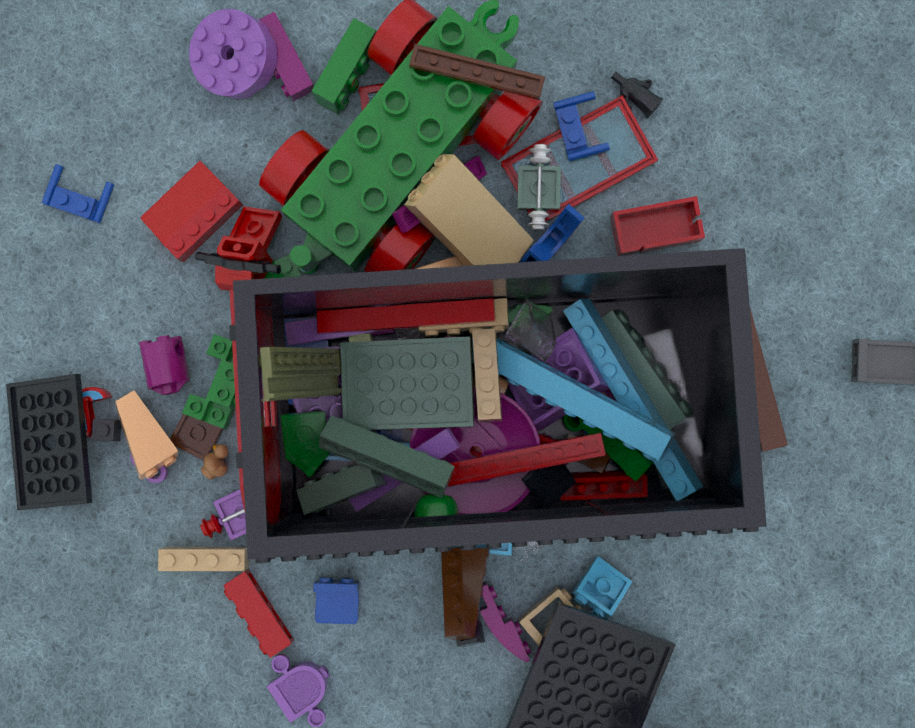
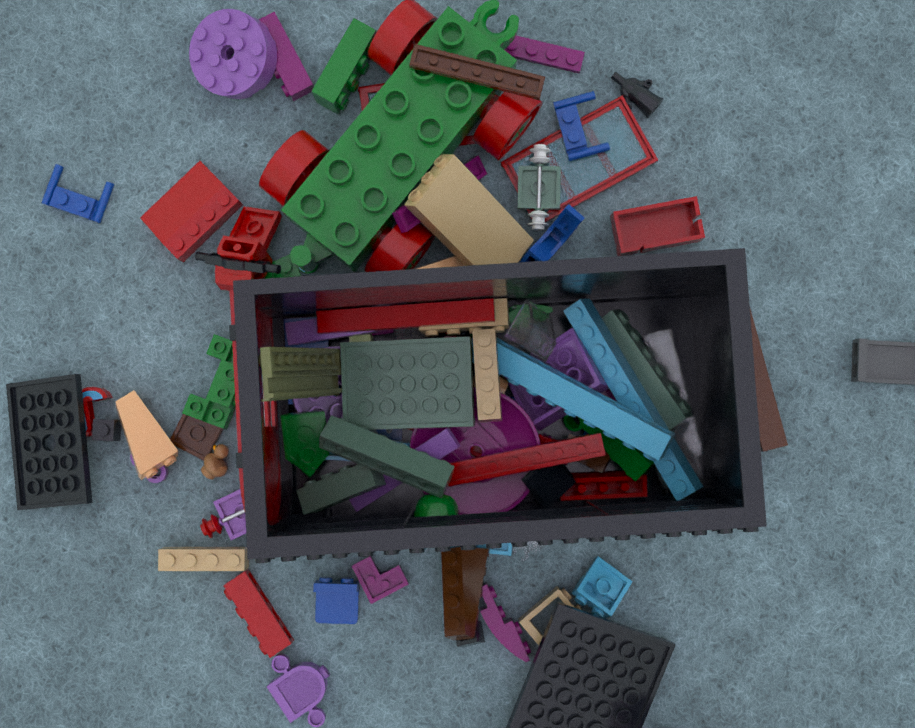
(164, 364): magenta cylinder -> none
(375, 584): none -> magenta plate
(546, 54): none -> magenta plate

